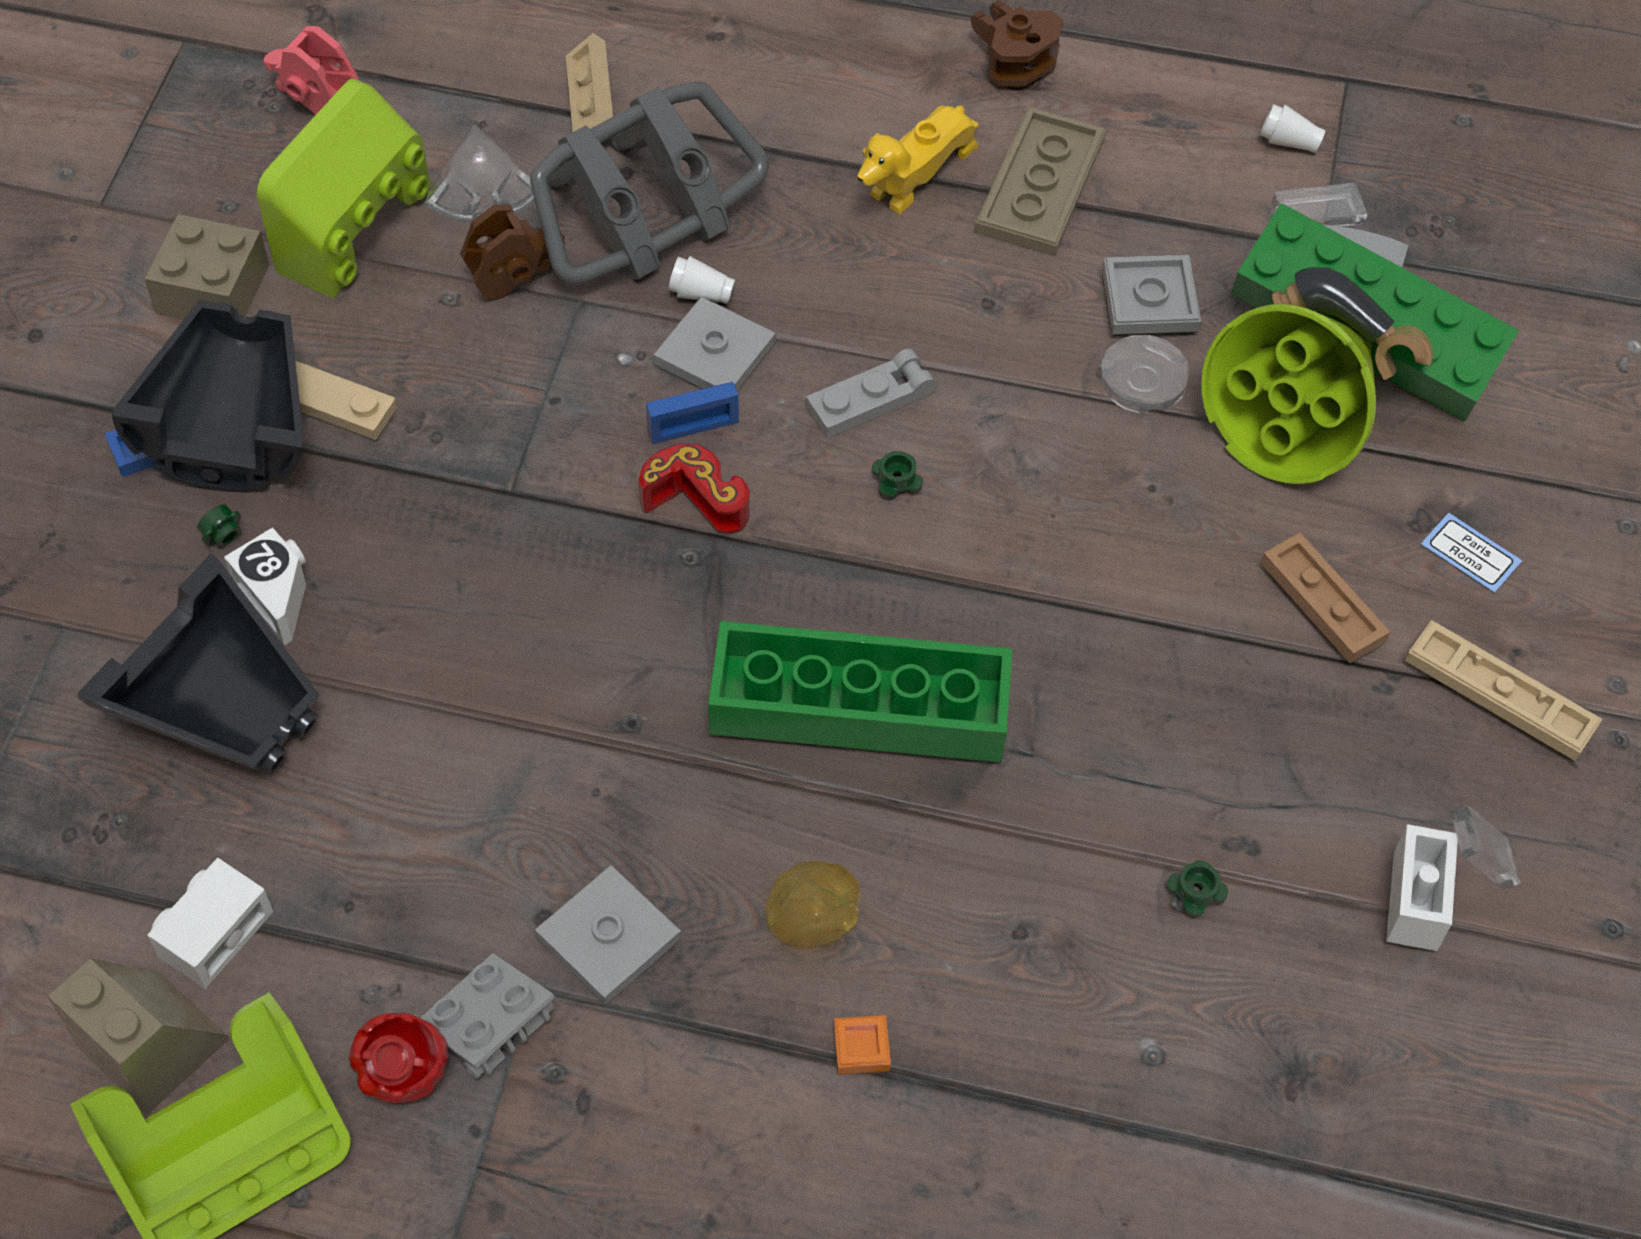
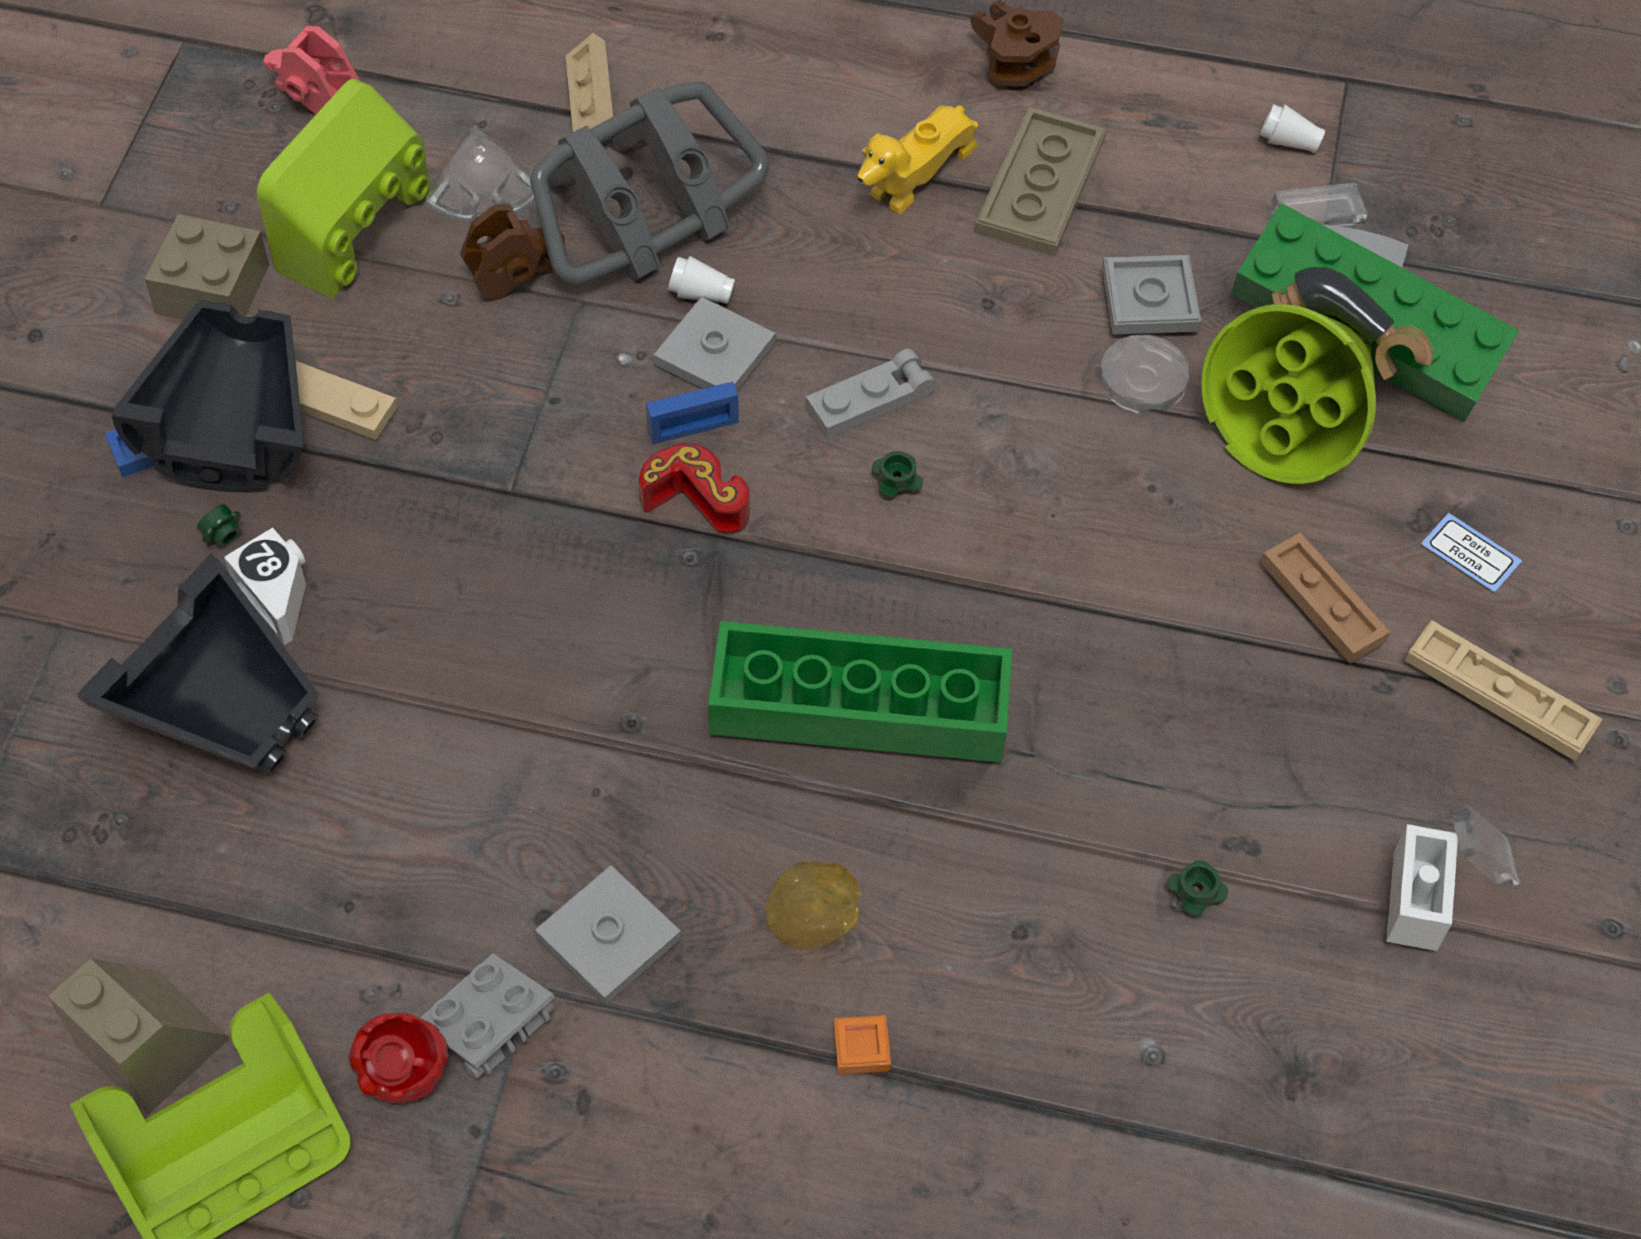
(210, 922): white brick -> none

